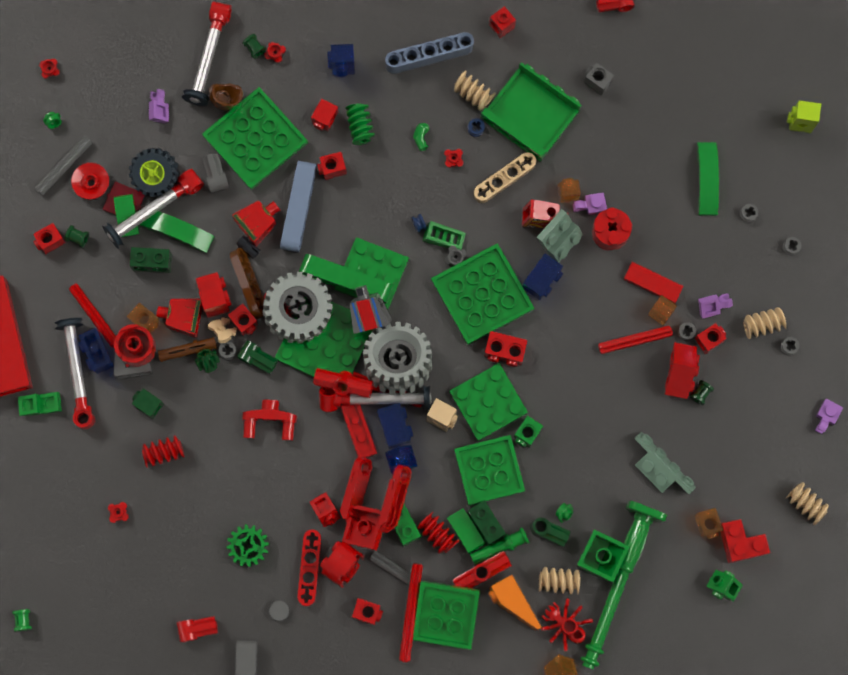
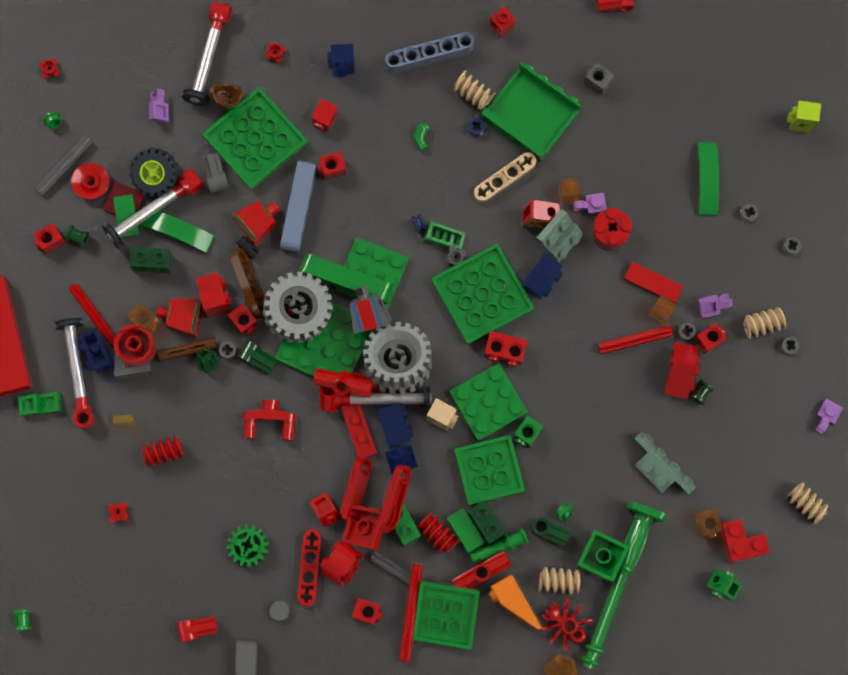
(123, 420): none -> clear yellow tile
(147, 403): dark green brick -> none
(221, 332): tan piece -> none
(254, 46): dark green bush -> none
(358, 123): green piece -> none
(455, 153): red plate -> none

